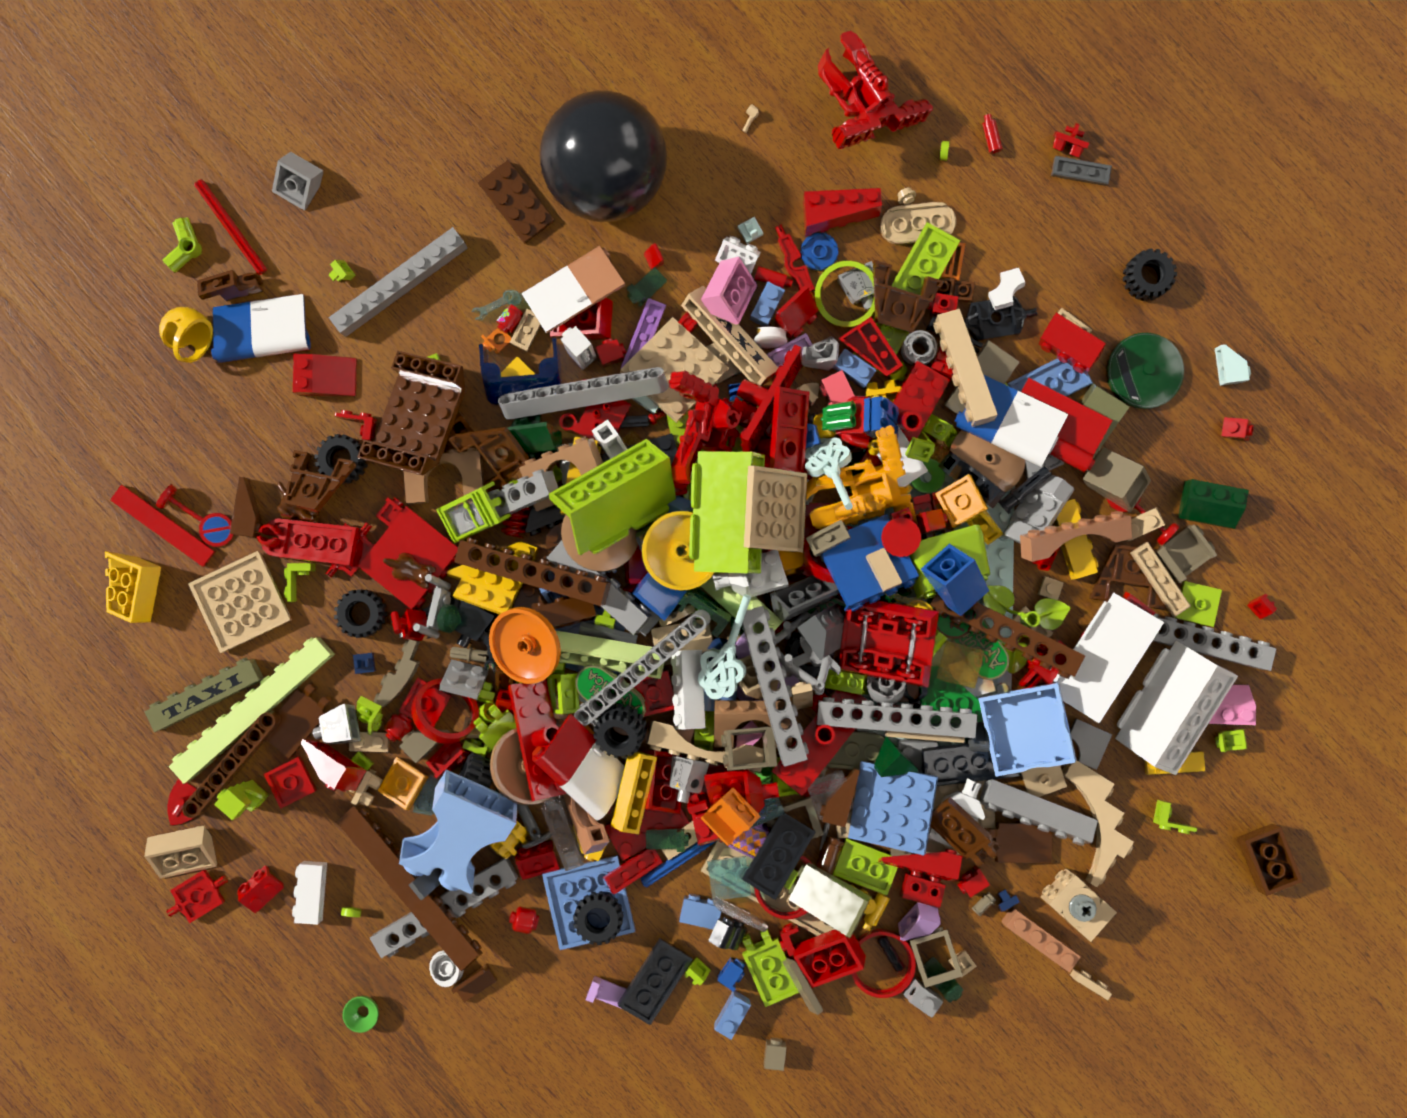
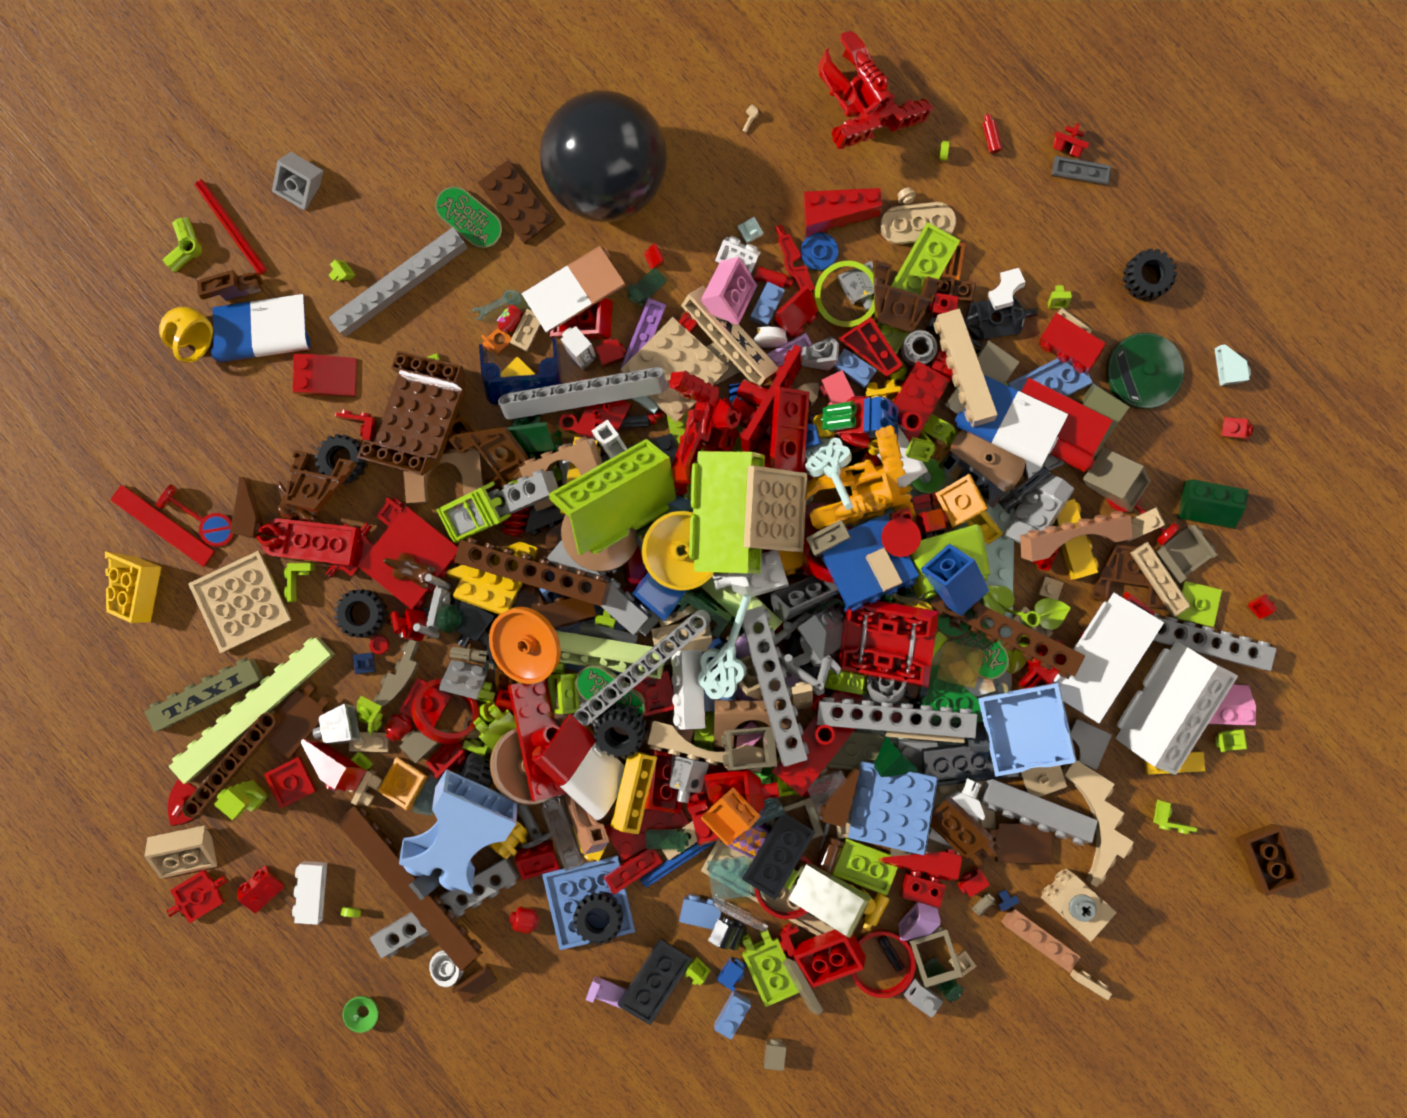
(379, 644): none -> red tile
(468, 217): none -> tile
(1059, 298): none -> lime tile

